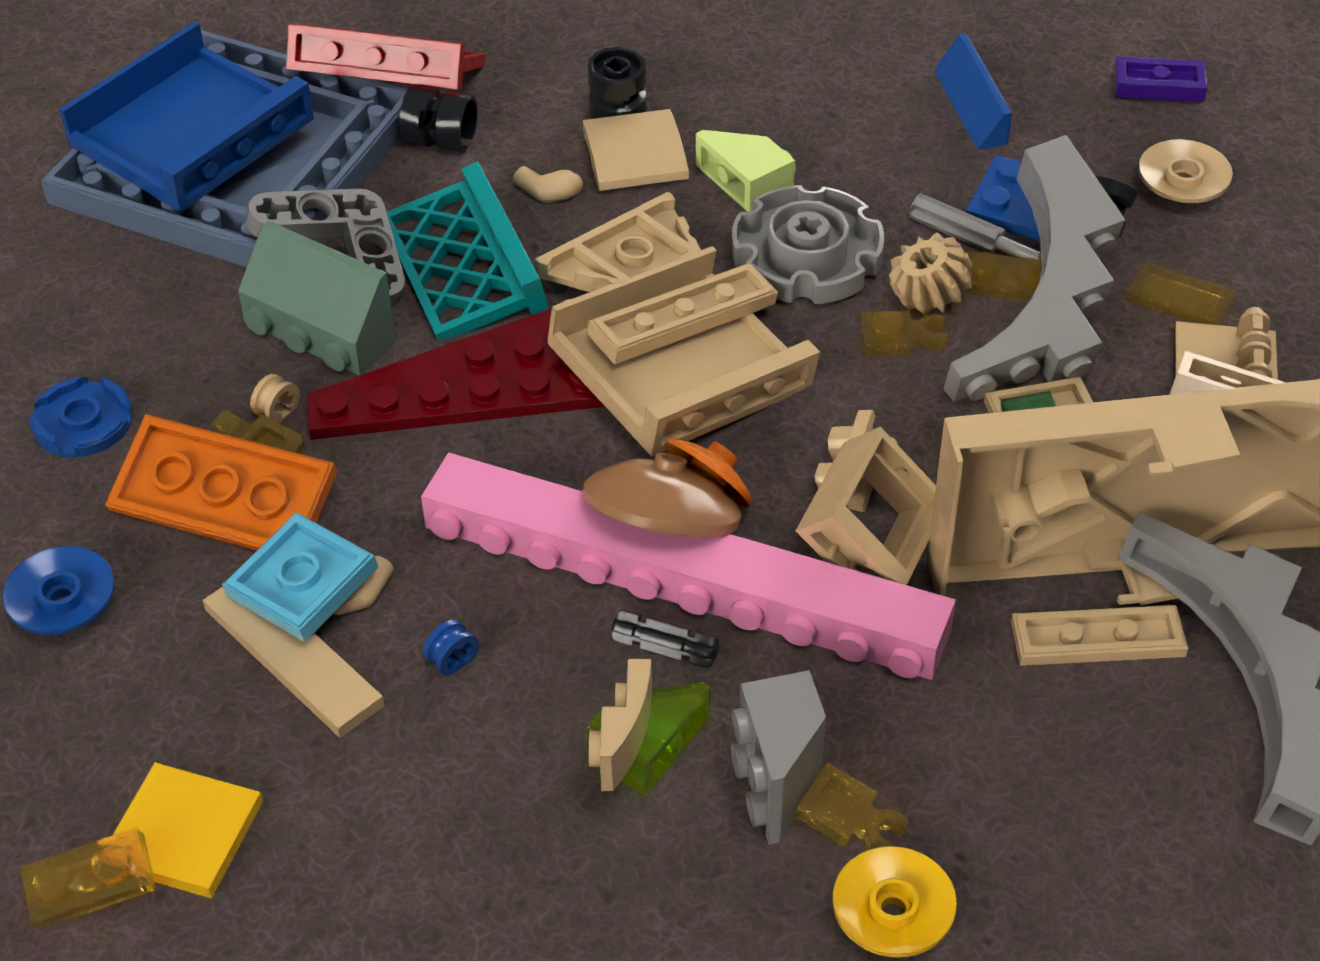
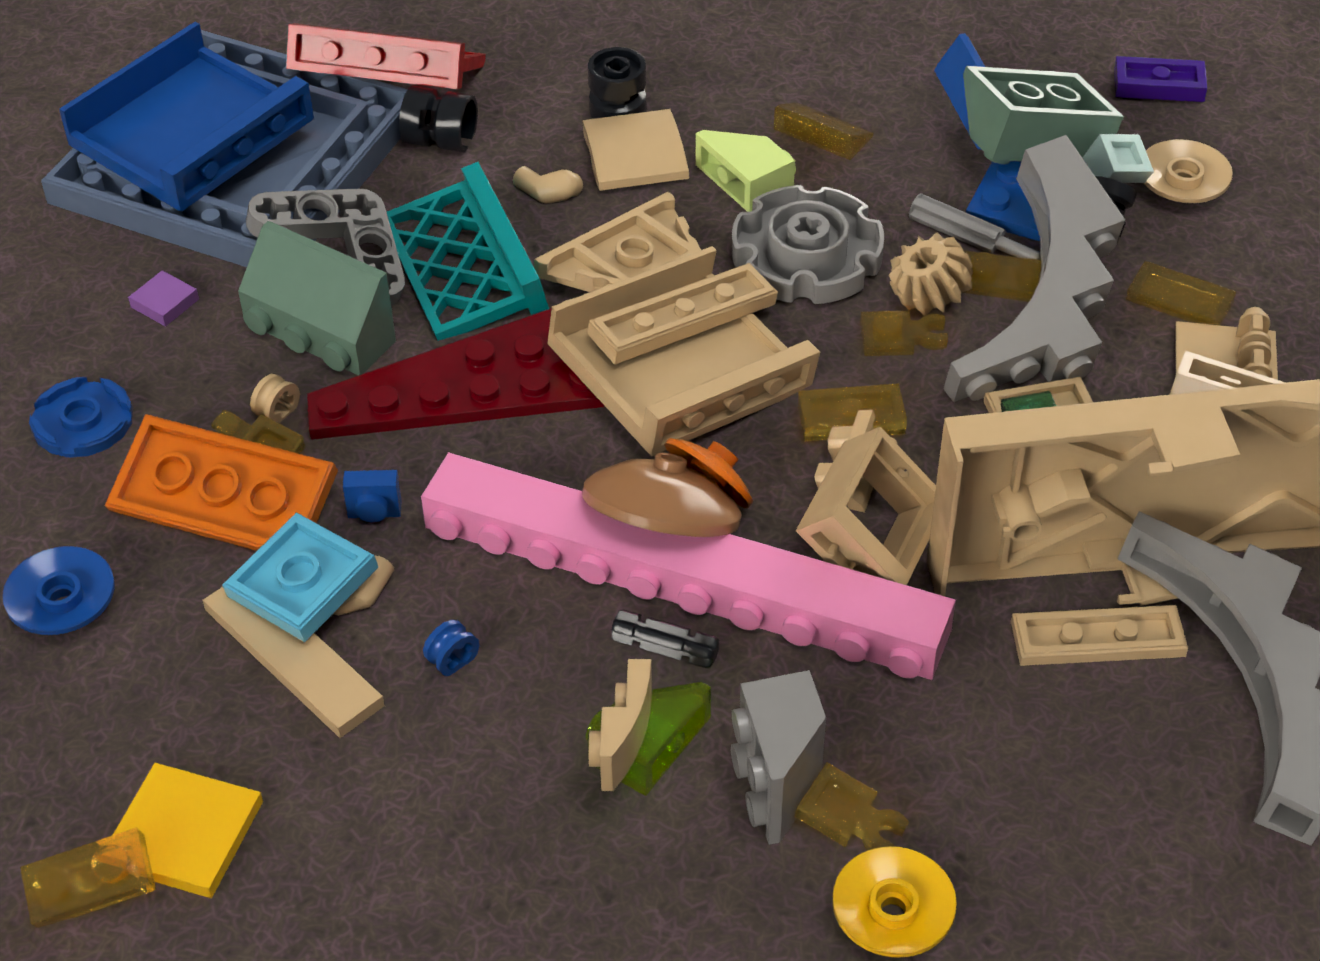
(163, 298): none -> medium lavender tile
(372, 494): none -> blue plate
(820, 129): none -> clear yellow slope
(839, 407): none -> clear yellow plate
(1030, 107): none -> sand green slope
(1119, 158): none -> light aqua panel

